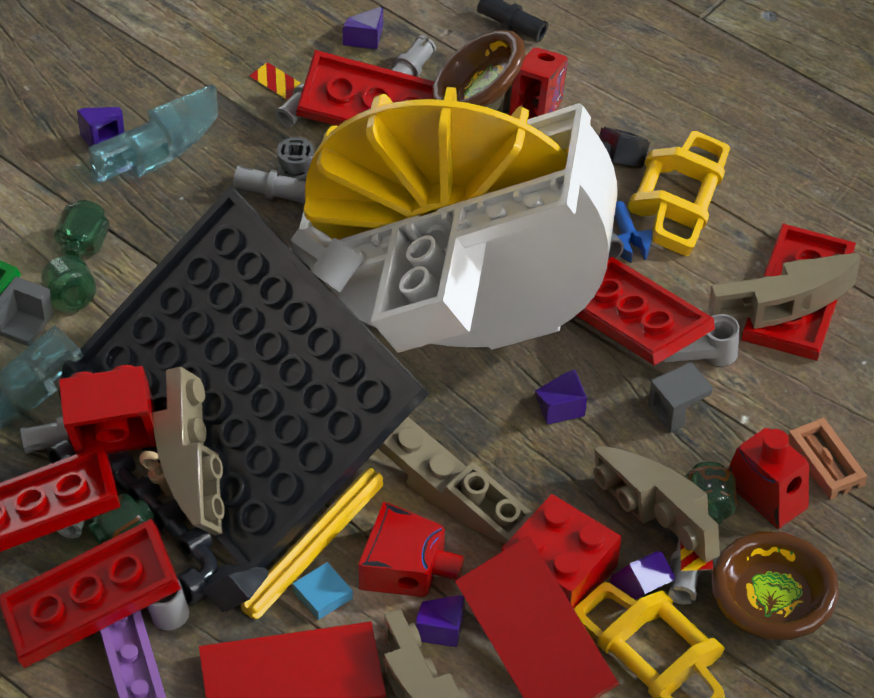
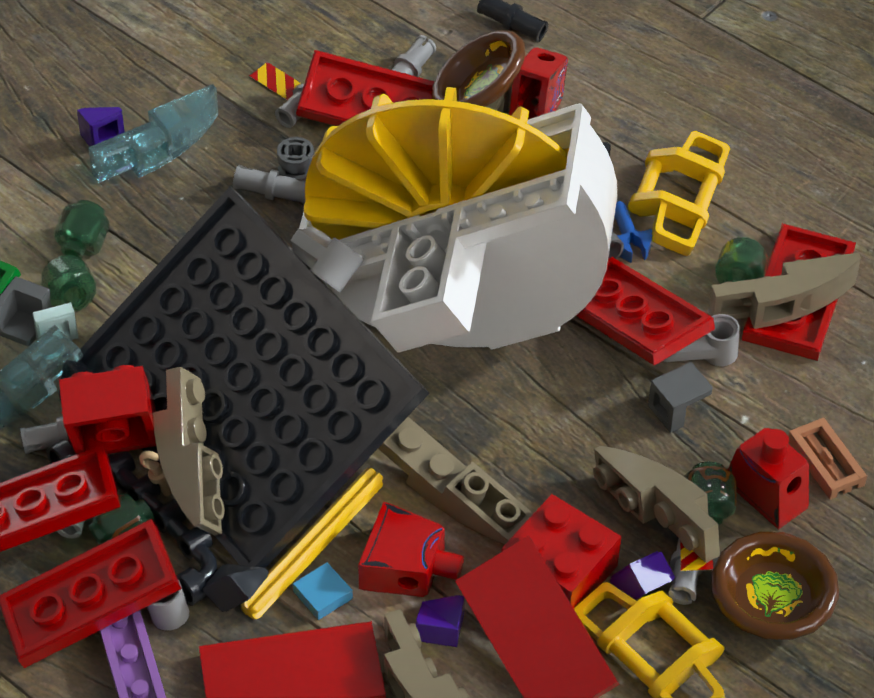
(61, 316): none -> light aqua tile
(364, 29): dark purple slope -> none
(562, 398): dark purple slope -> none
(625, 146): black slope -> none
(741, 260): none -> clear green head

